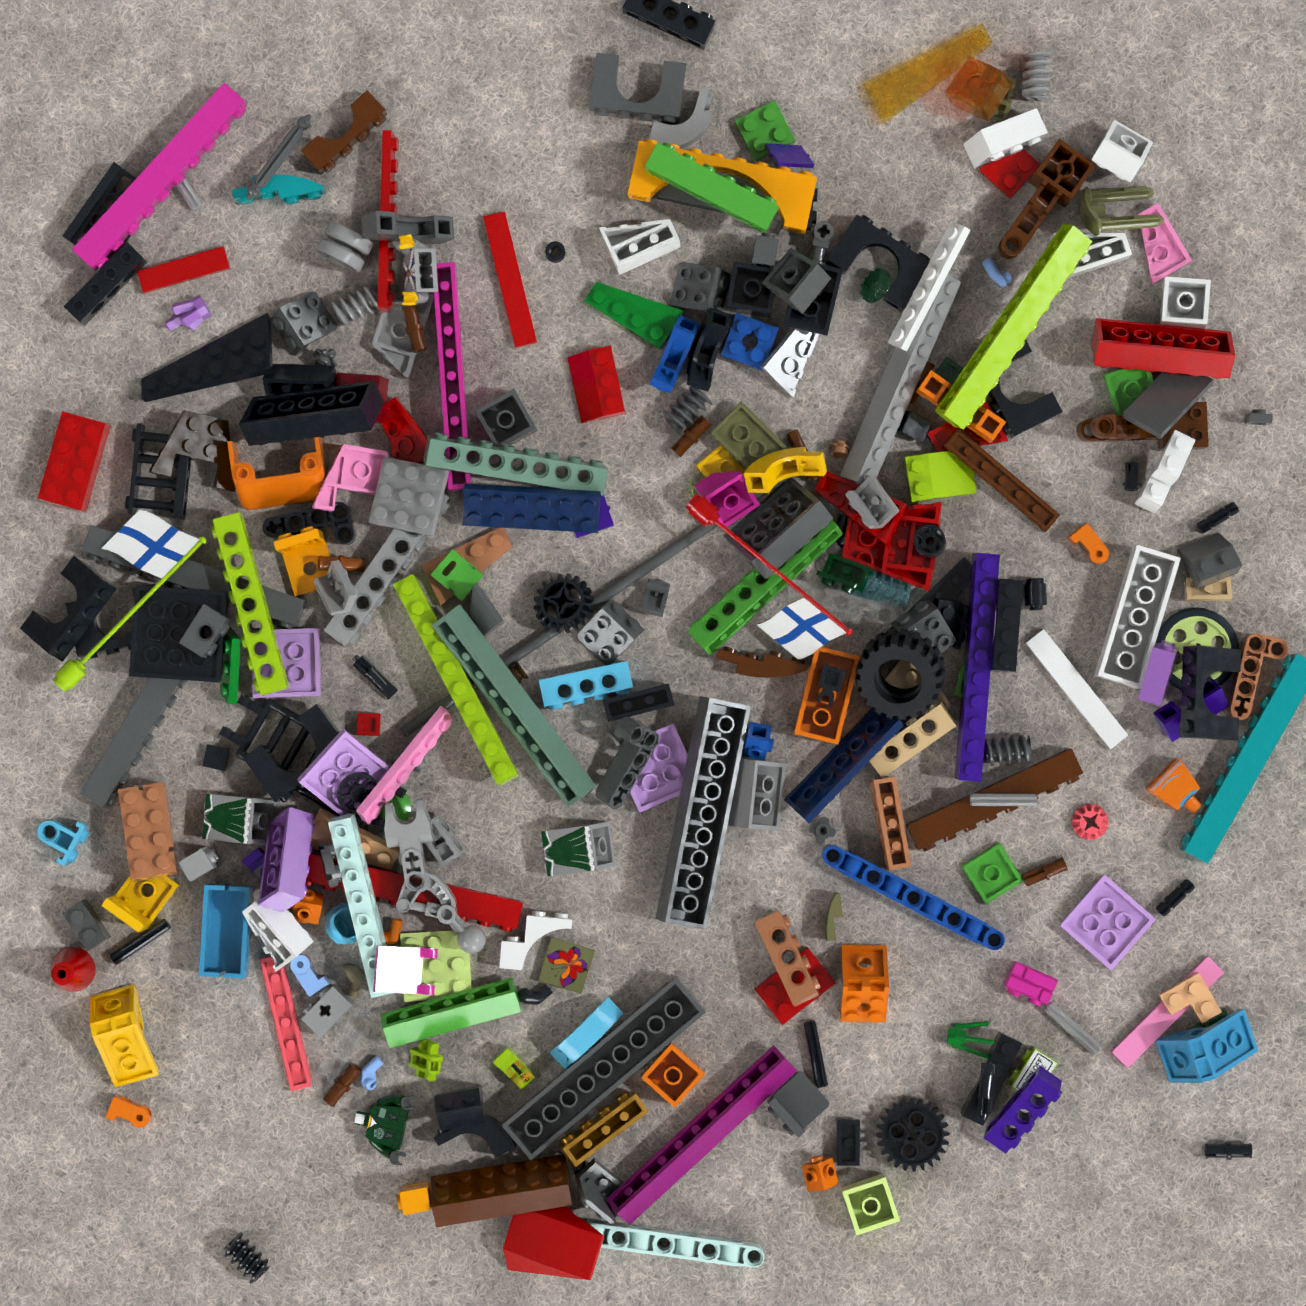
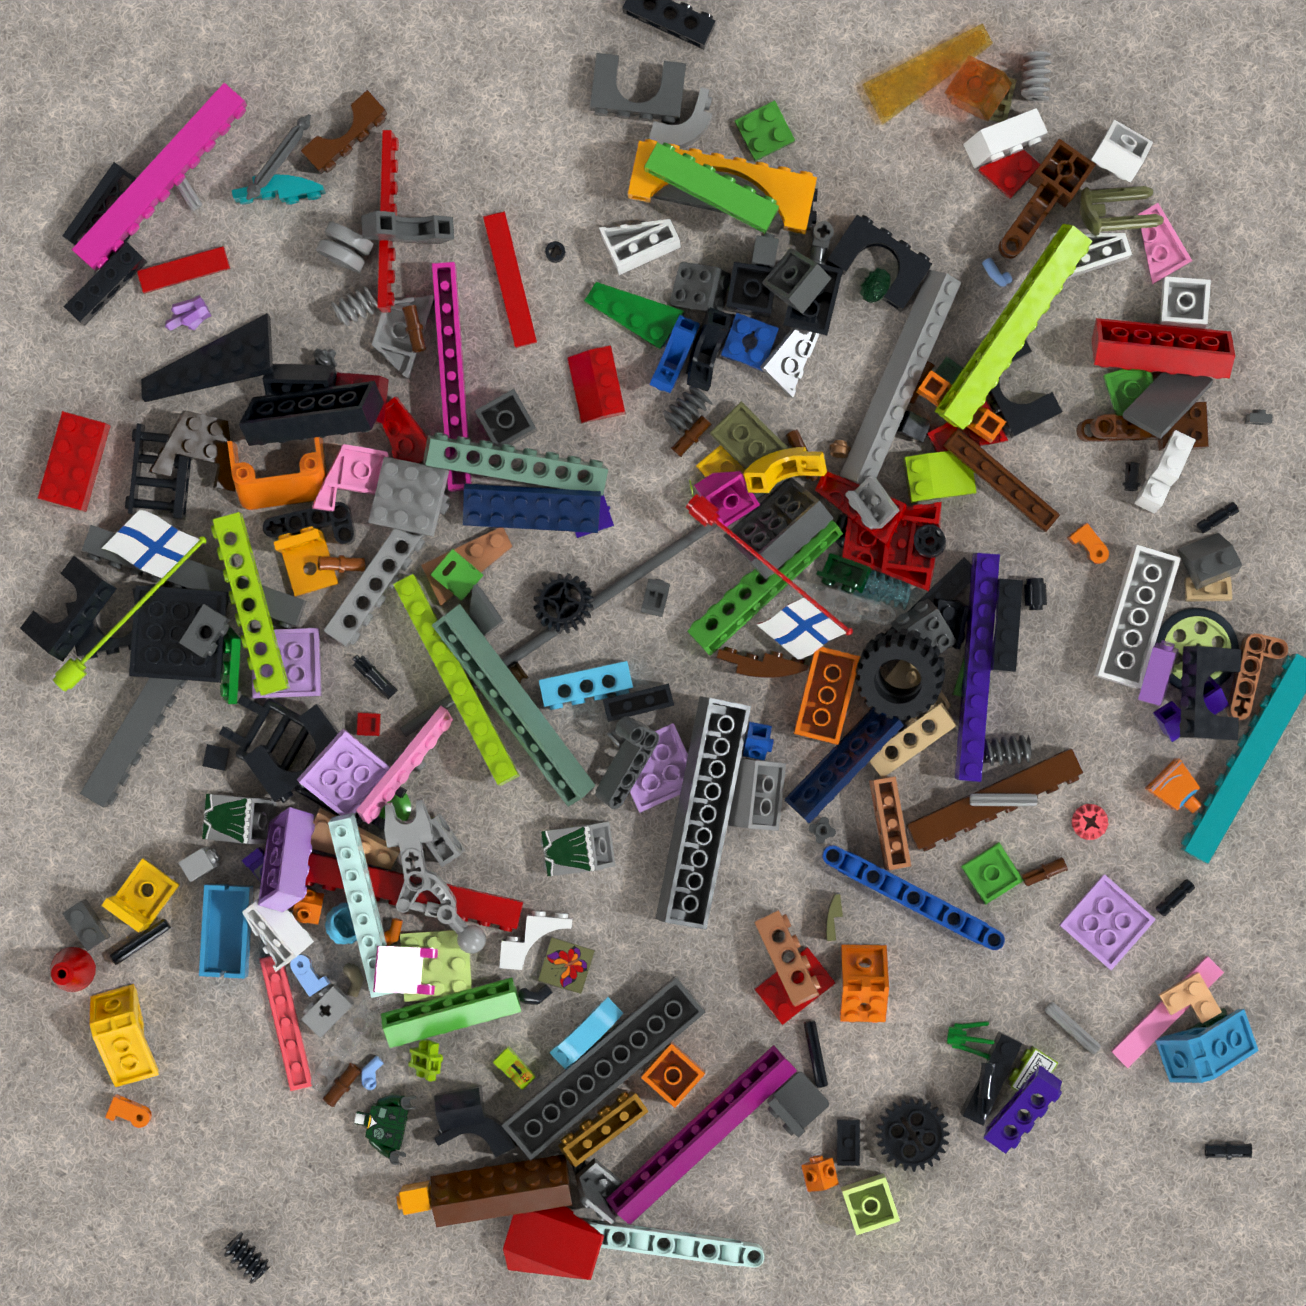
(65, 839): medium azure pin -> none
(148, 831): nougat piece -> none
(303, 322): dark grey bracket -> none
(331, 871): dark grey plate -> none
(336, 589): light grey bracket -> none
(356, 791): black wheel -> none
(418, 271): light grey torso -> none
(610, 632): dark grey bracket -> none
(789, 155): dark purple piece -> none
(831, 680): black plate -> none
(928, 286): white plate -> none
(1030, 983): dark pink brick -> none
(1076, 689): white tile -> none

